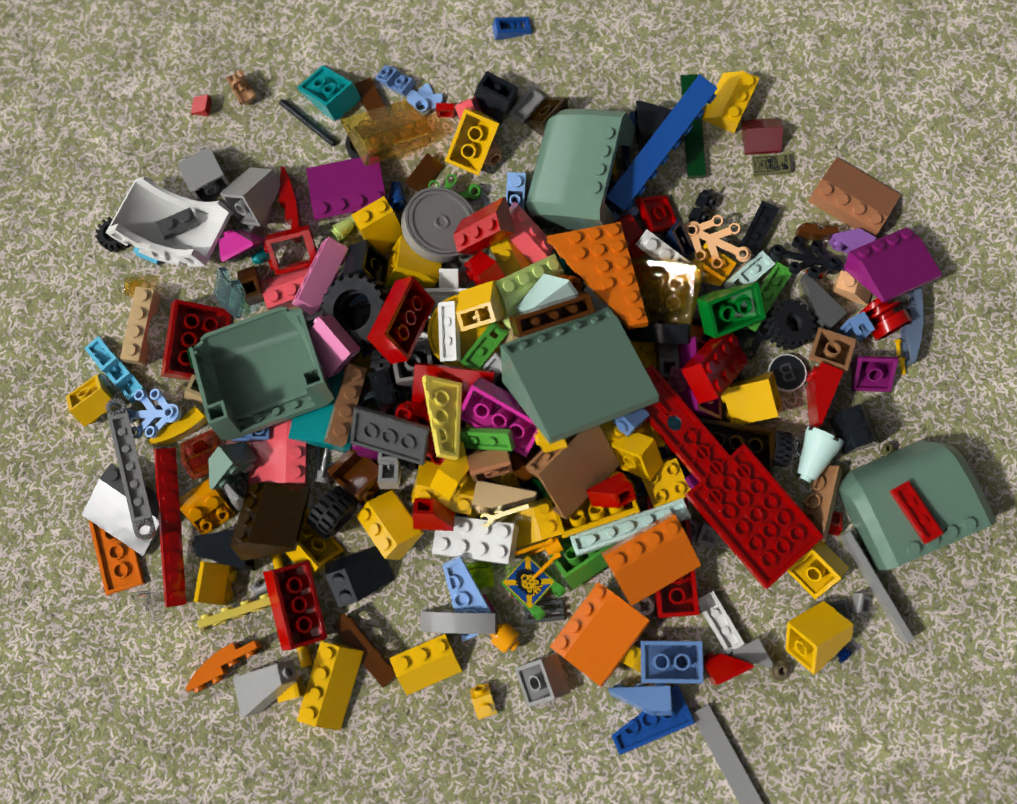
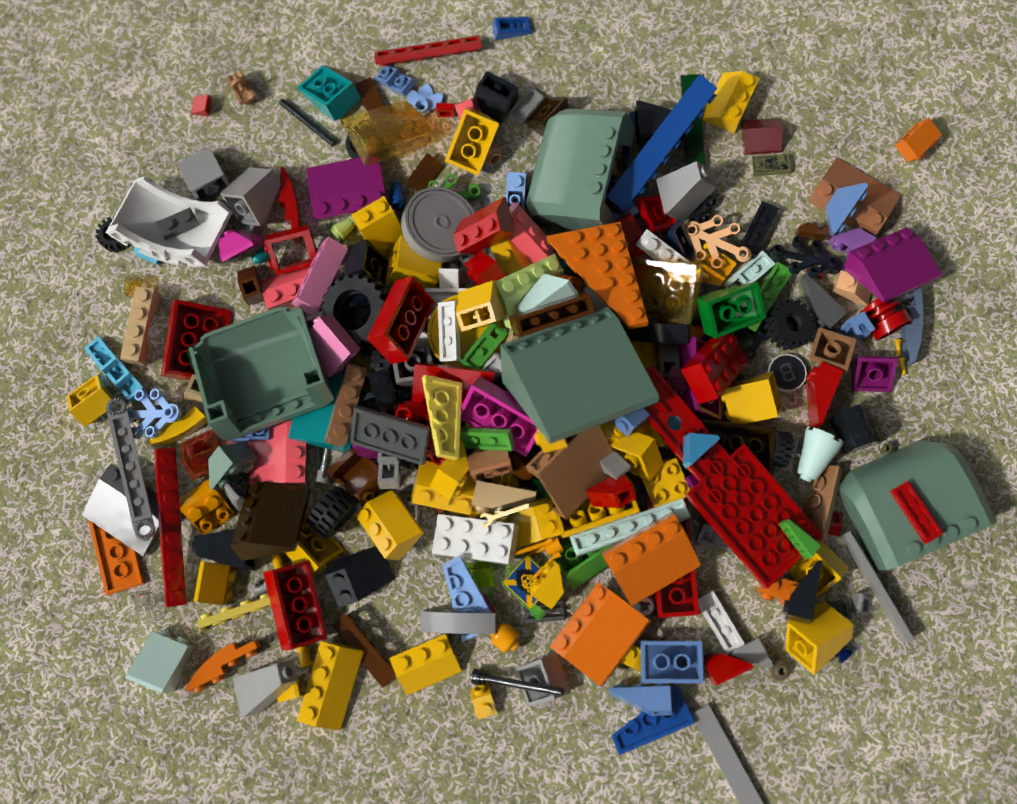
(161, 662): none -> light aqua slope
(229, 293): clear light blue slope -> none
(432, 515): red slope -> none
(433, 49): none -> red plate
(480, 677): none -> black piece
(549, 585): none -> yellow slope
(614, 465): none -> light grey slope
(685, 189): none -> light grey slope
(695, 446): none -> dark azure slope
(778, 590): none -> orange brick
(801, 540): none -> bright green slope
(802, 600): none -> black slope
(843, 205): none -> medium blue slope
(918, 140): none -> orange brick

